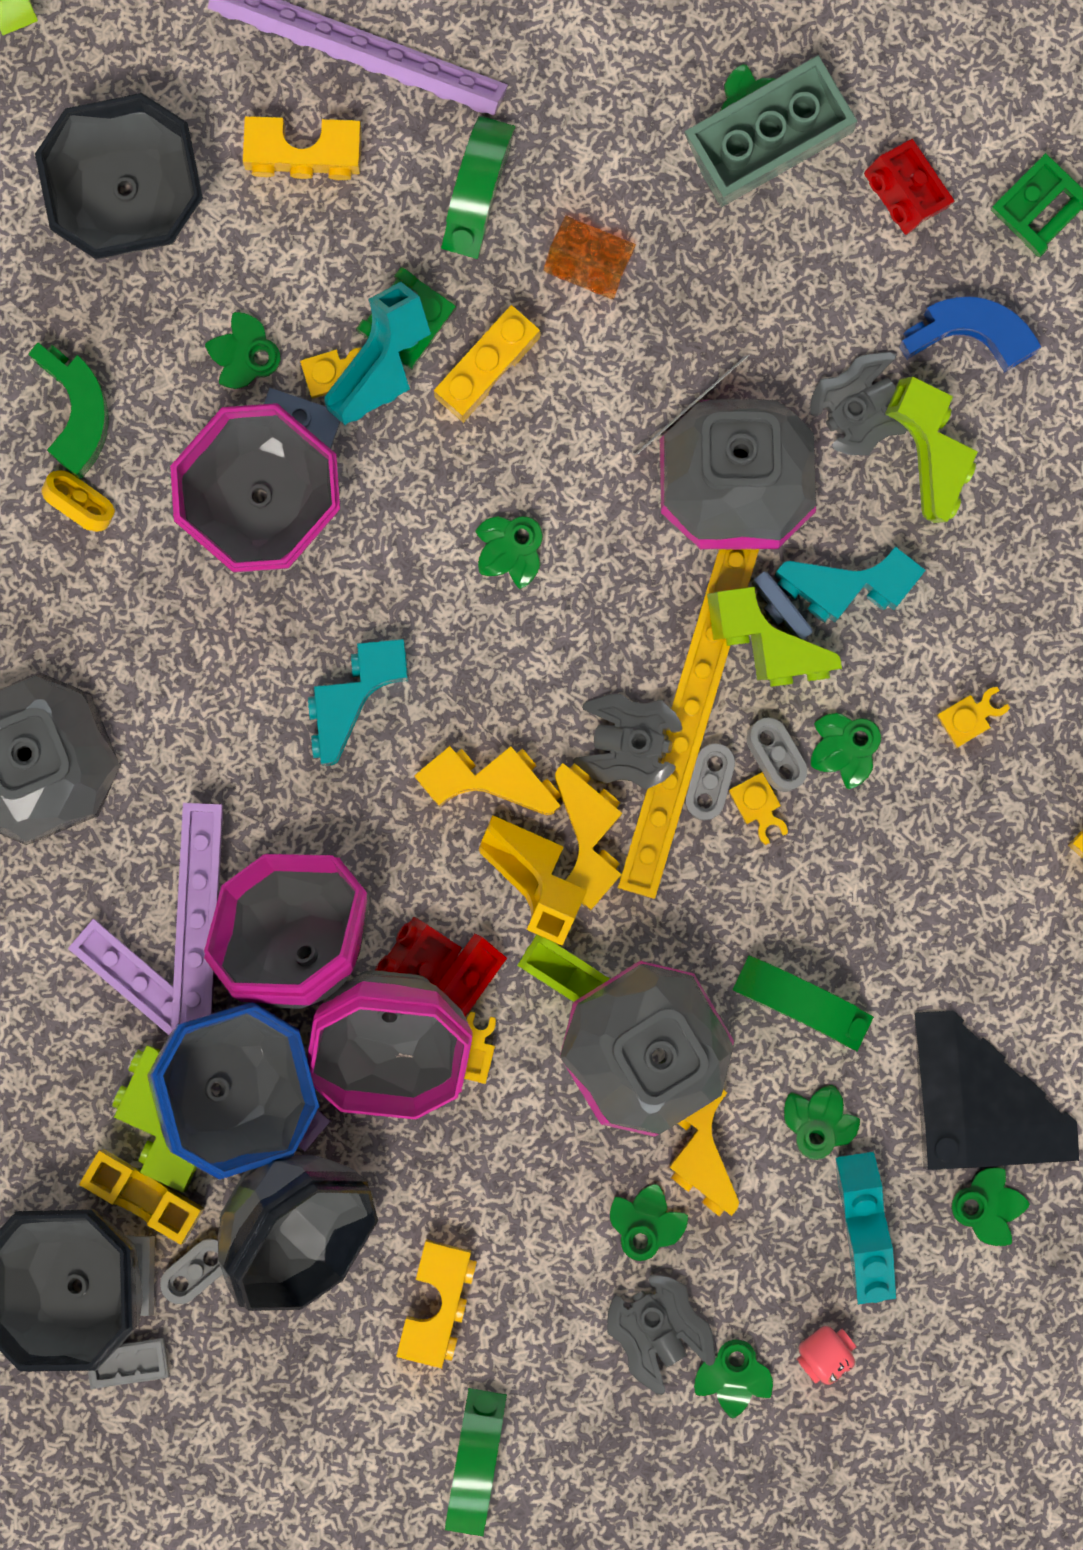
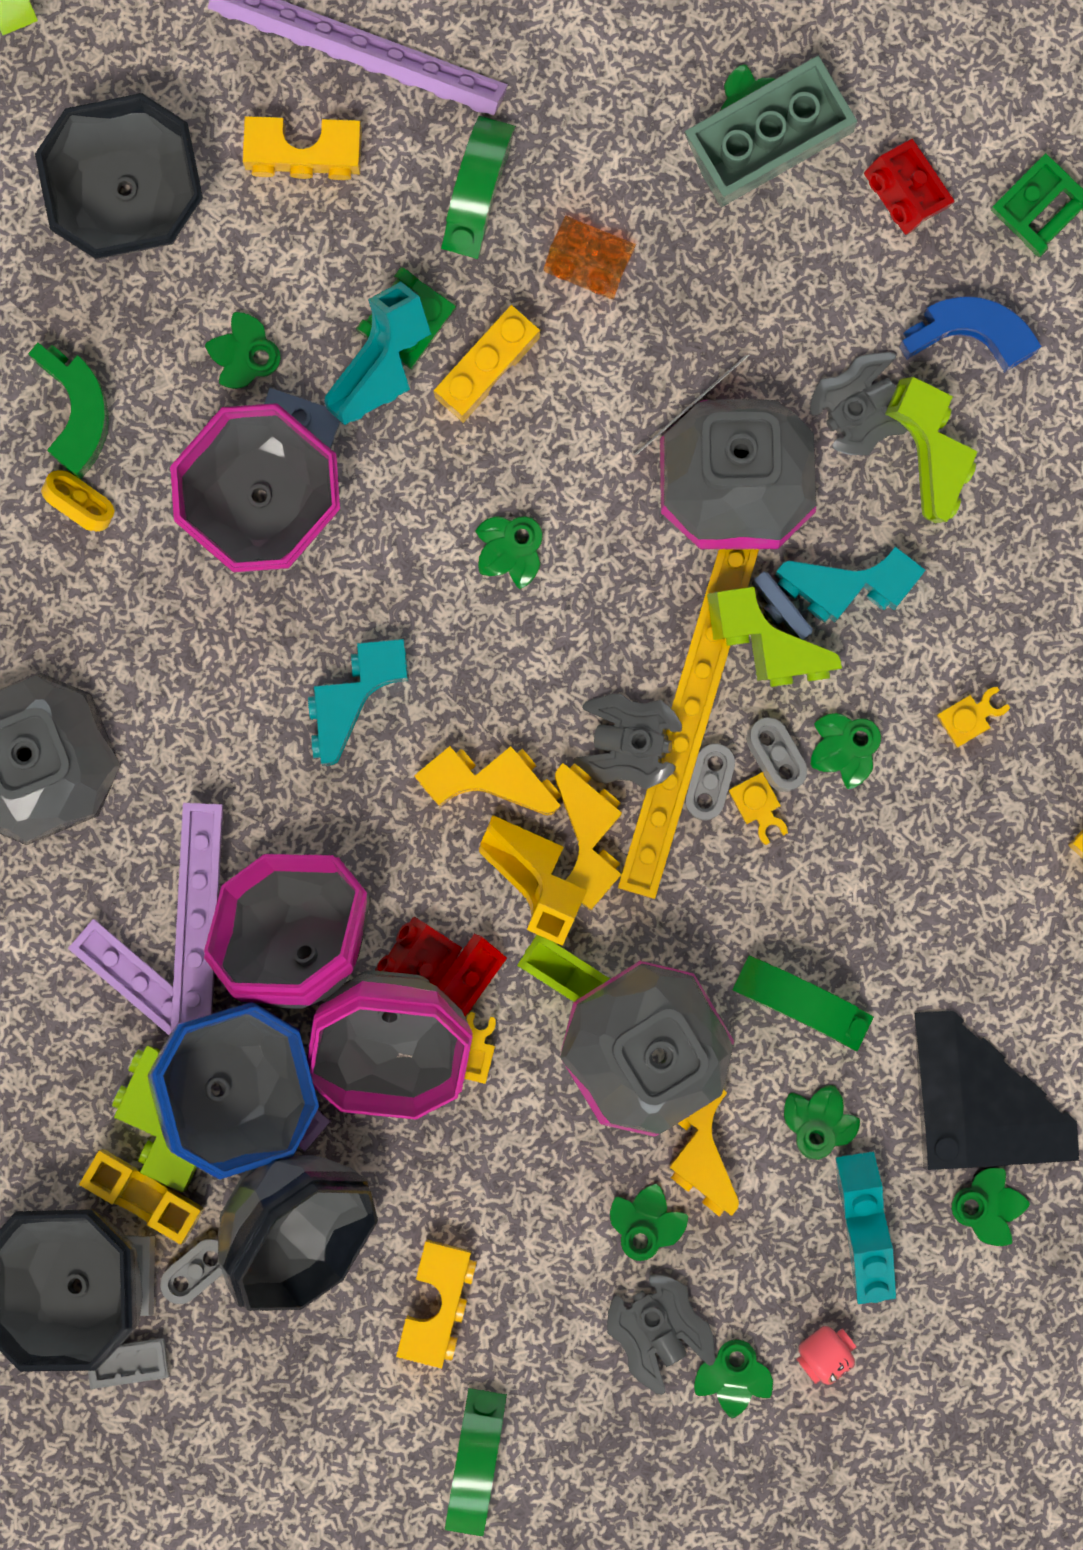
(324, 370): yellow plate -> none

